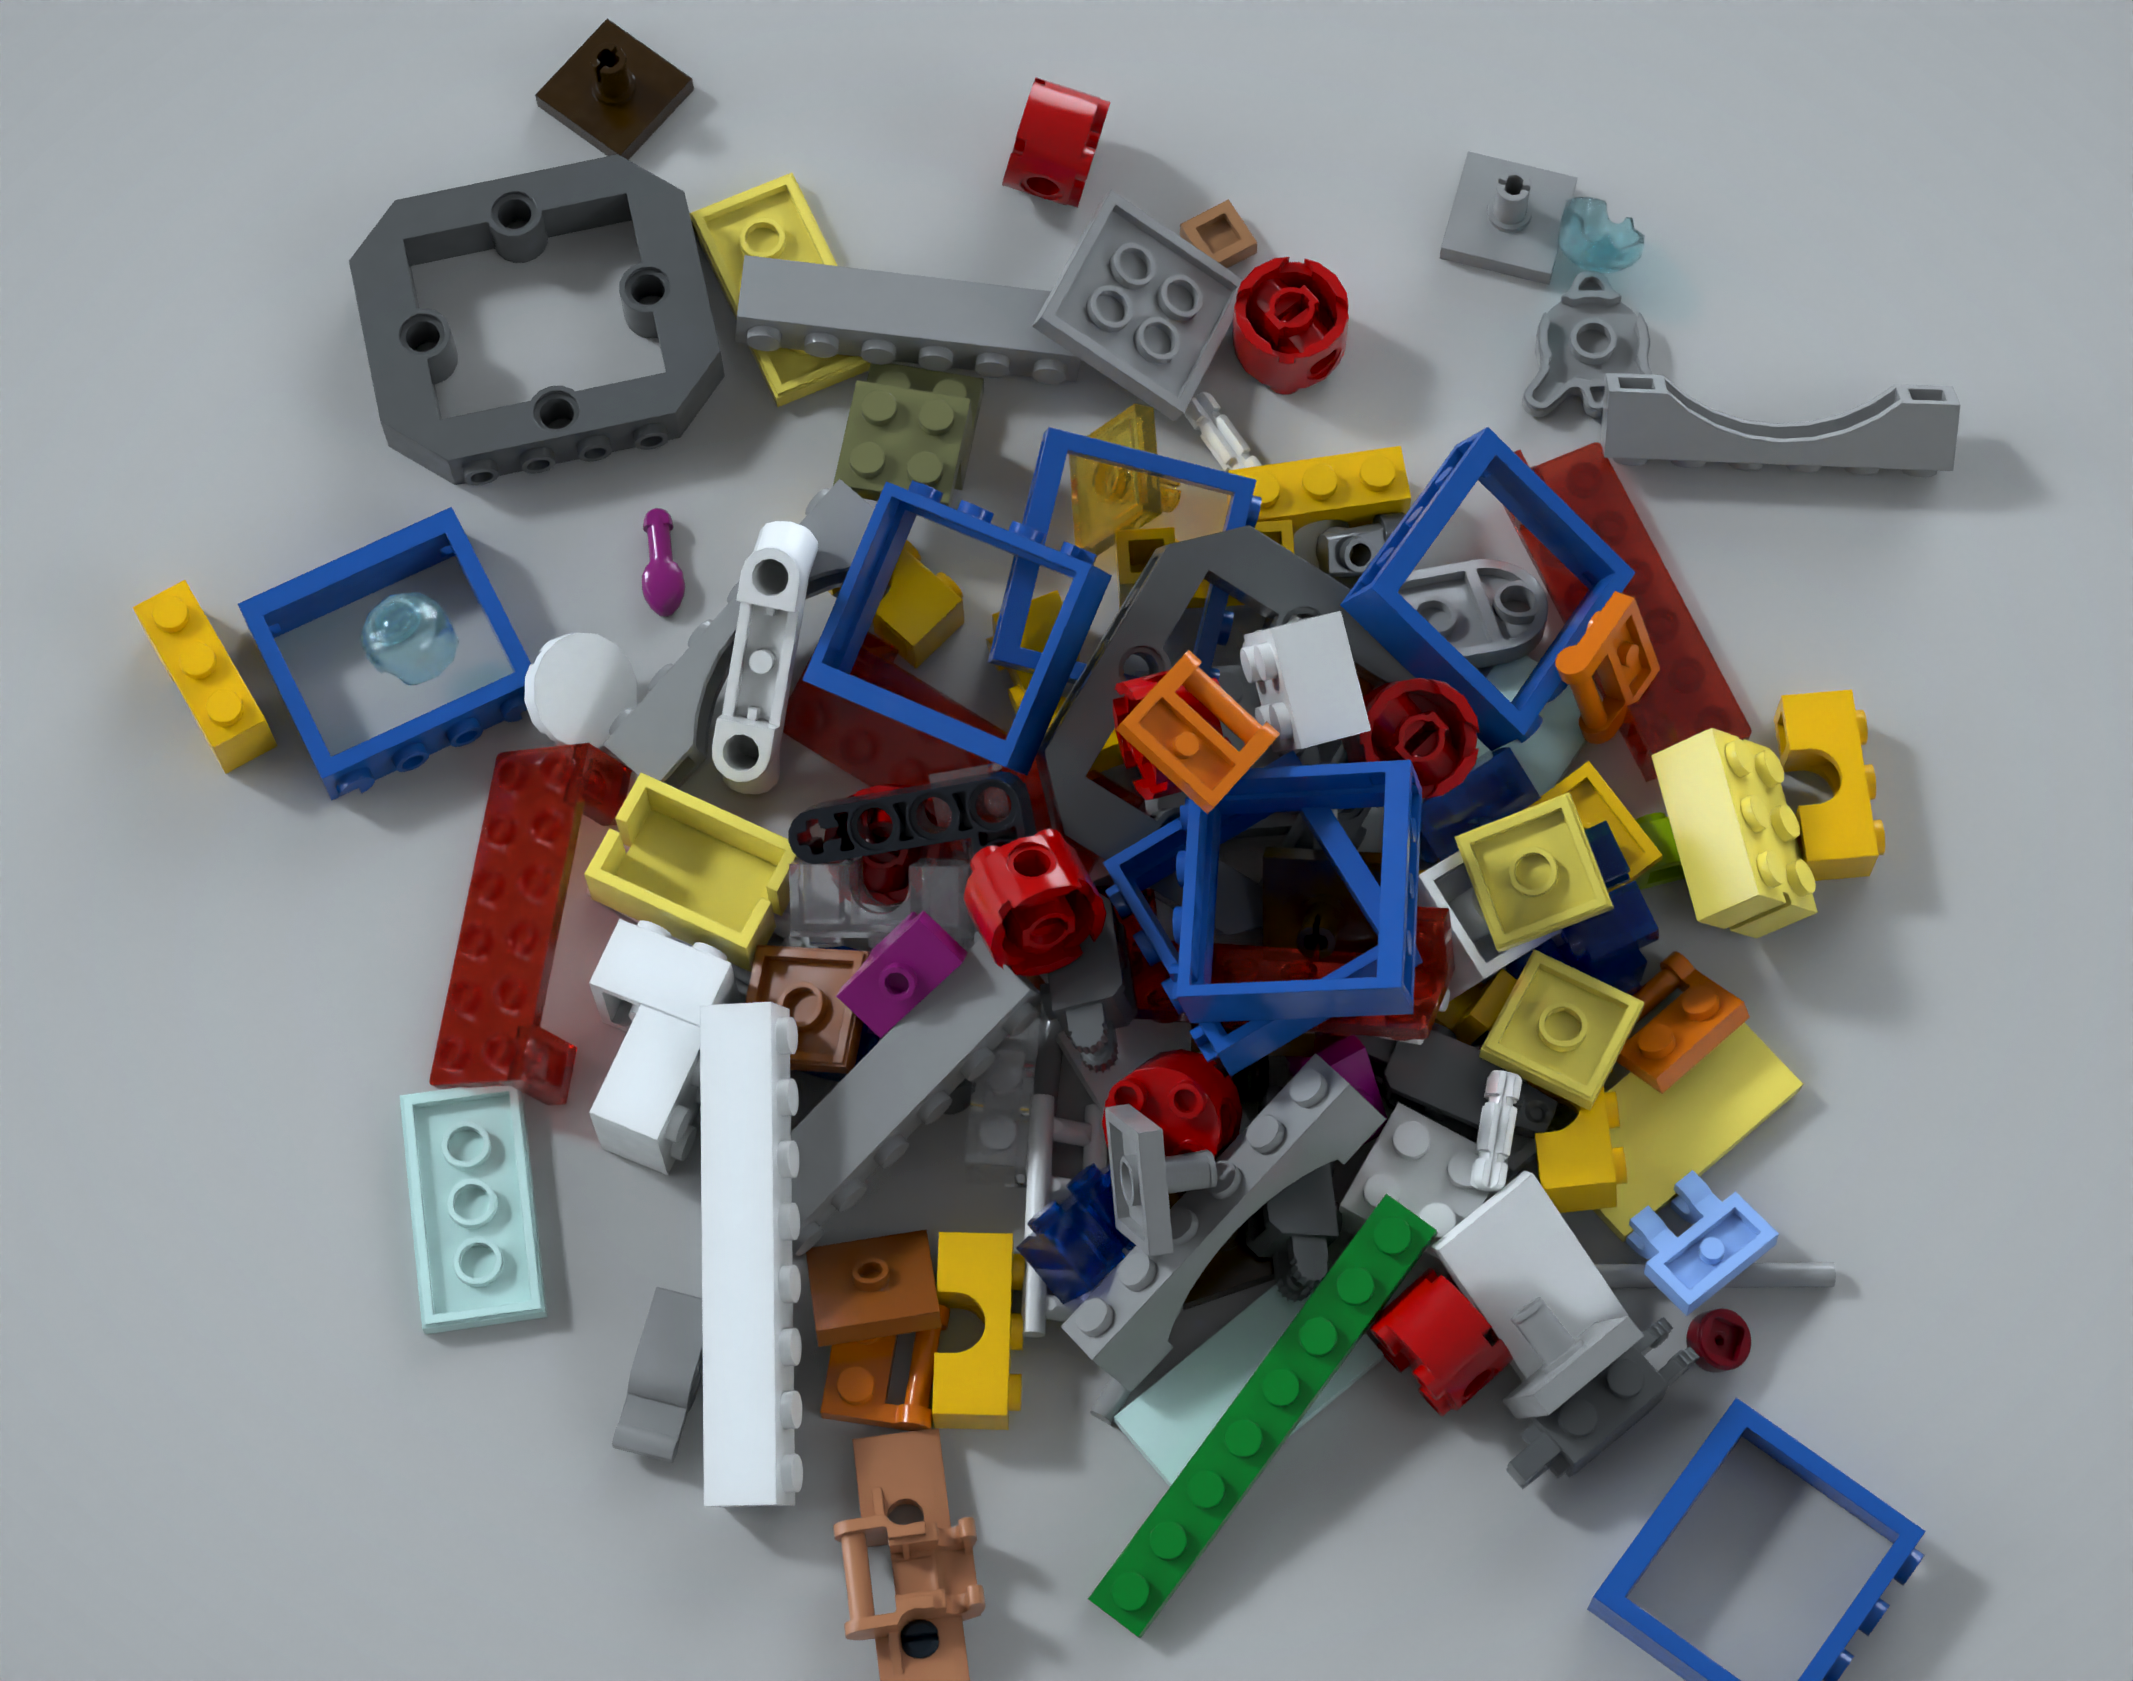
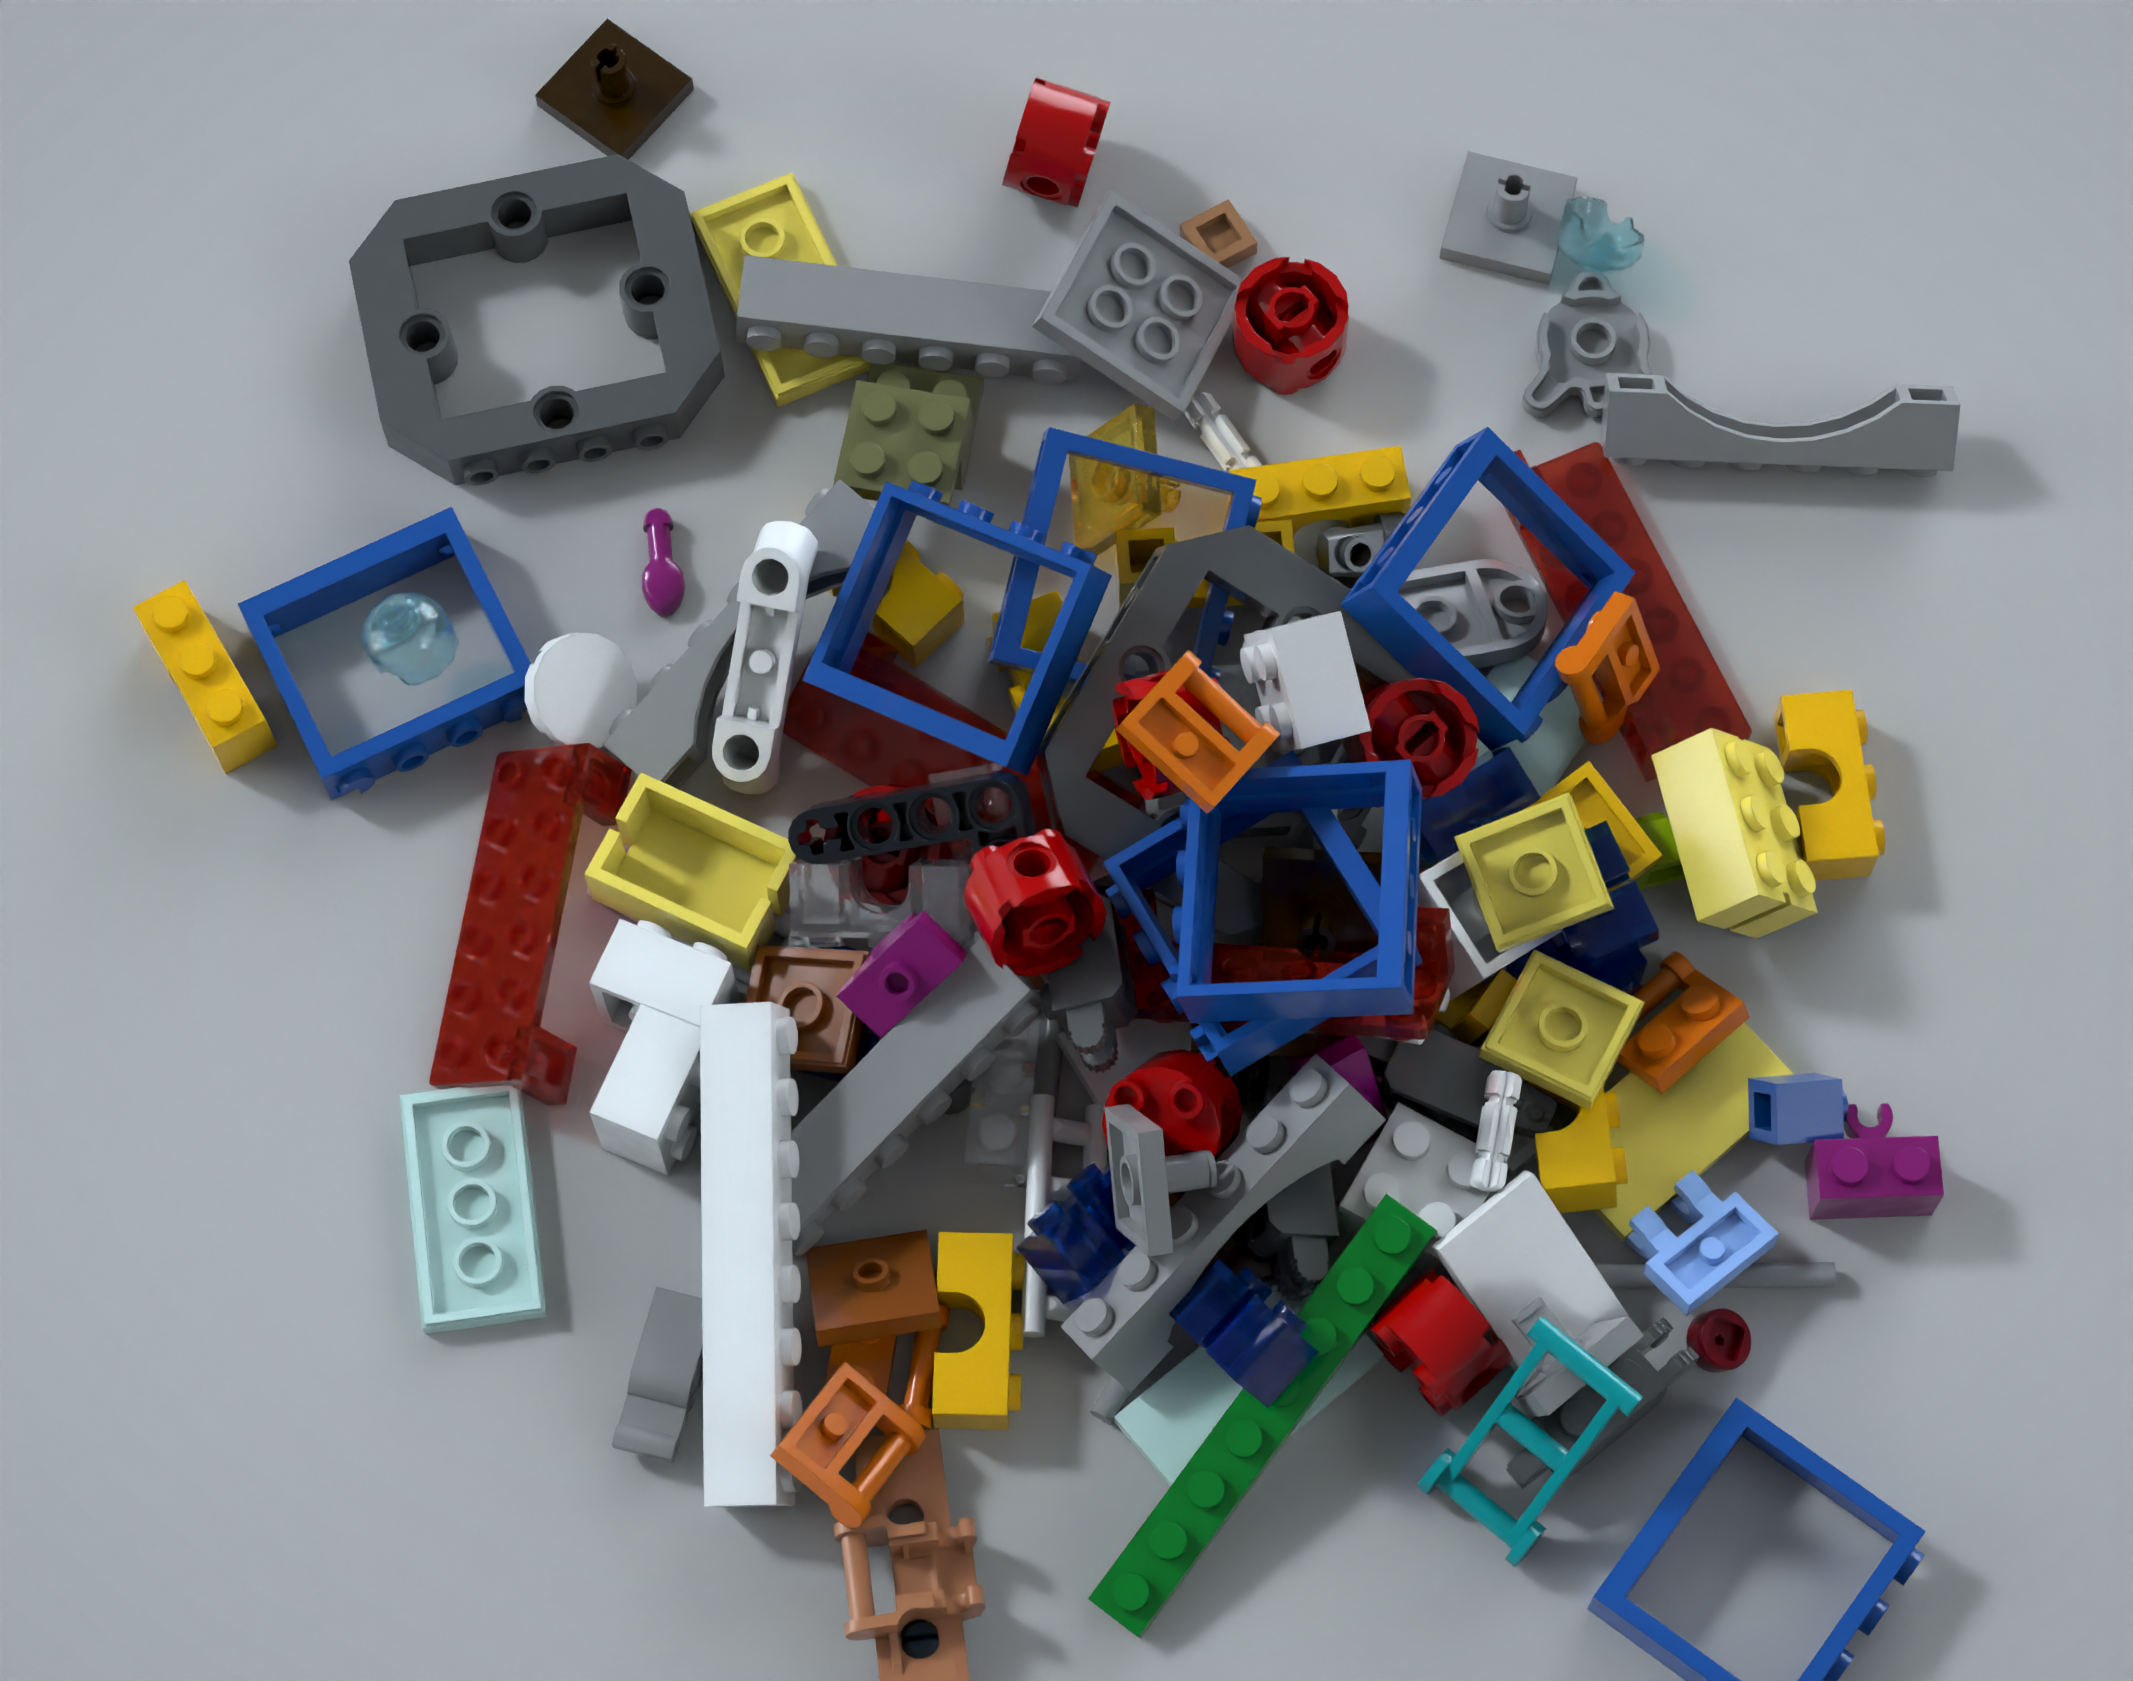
(833, 1431): none -> orange plate
(1244, 1332): none -> clear blue piece
(1447, 1469): none -> teal piece
(1796, 1108): none -> blue brick
(1873, 1172): none -> magenta brick

